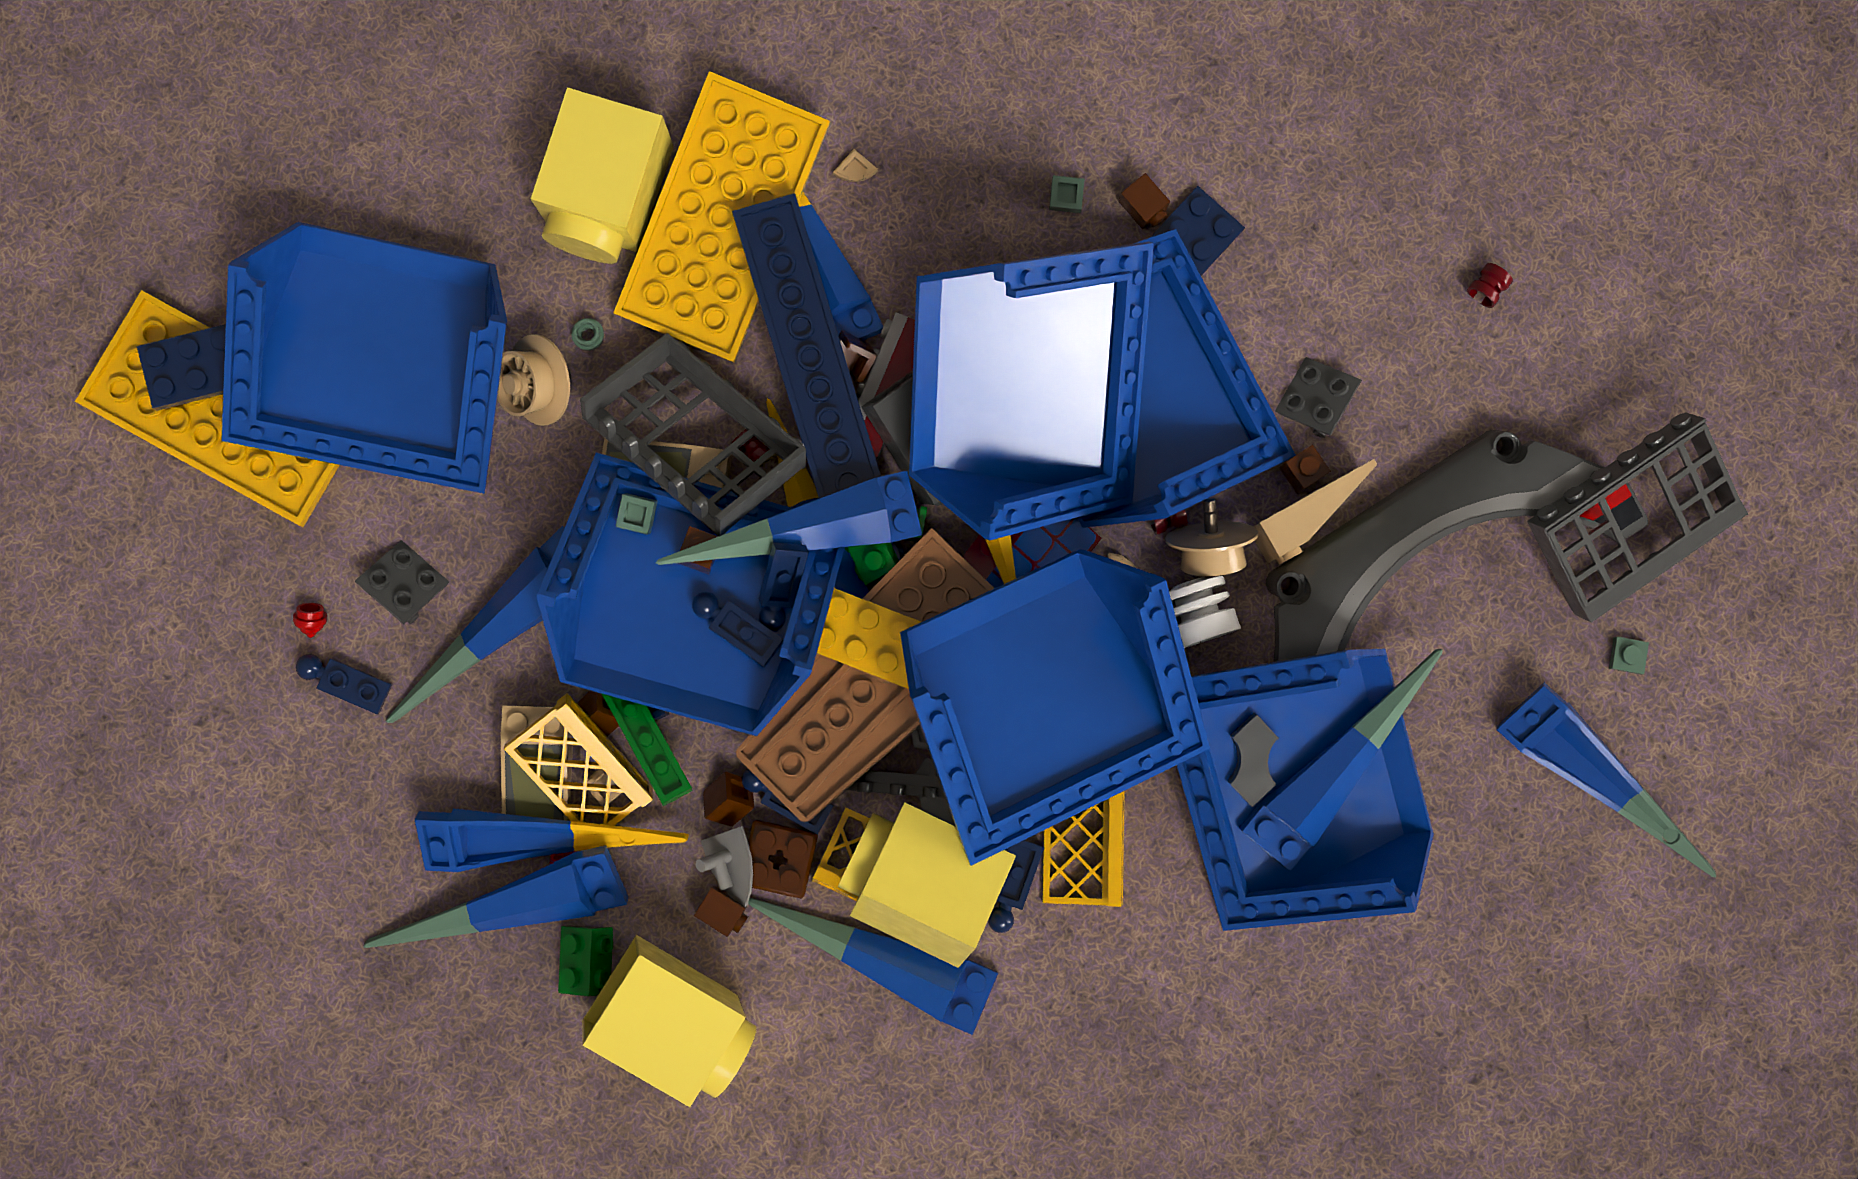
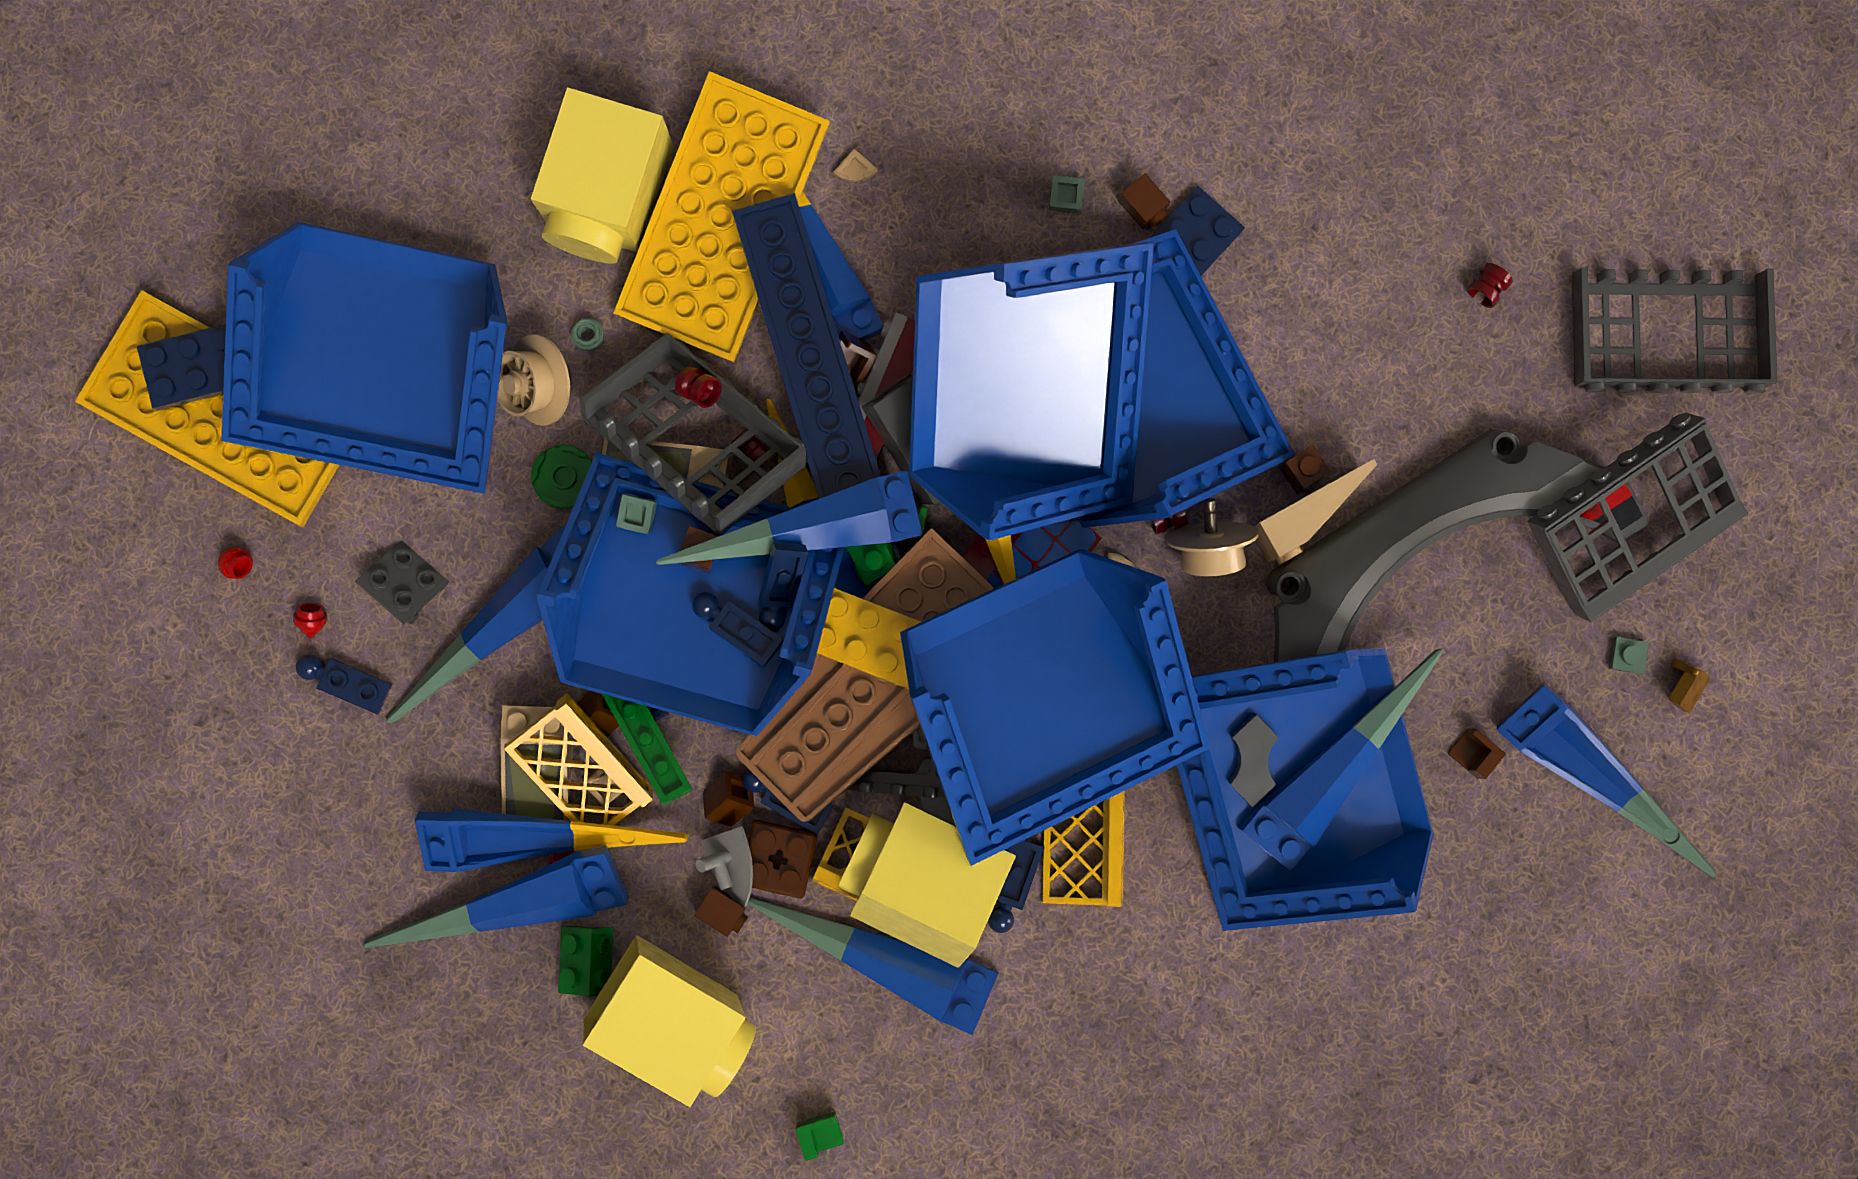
(235, 563): none -> red plate
(568, 480): none -> green tile
(698, 386): none -> dark red wheel
(819, 1135): none -> green panel
(1199, 610): white wheel -> none
(1318, 396): dark grey hinge -> none
(1476, 753): none -> reddish brown panel
(1689, 686): none -> pearl gold tile
(1764, 322): none -> dark grey window

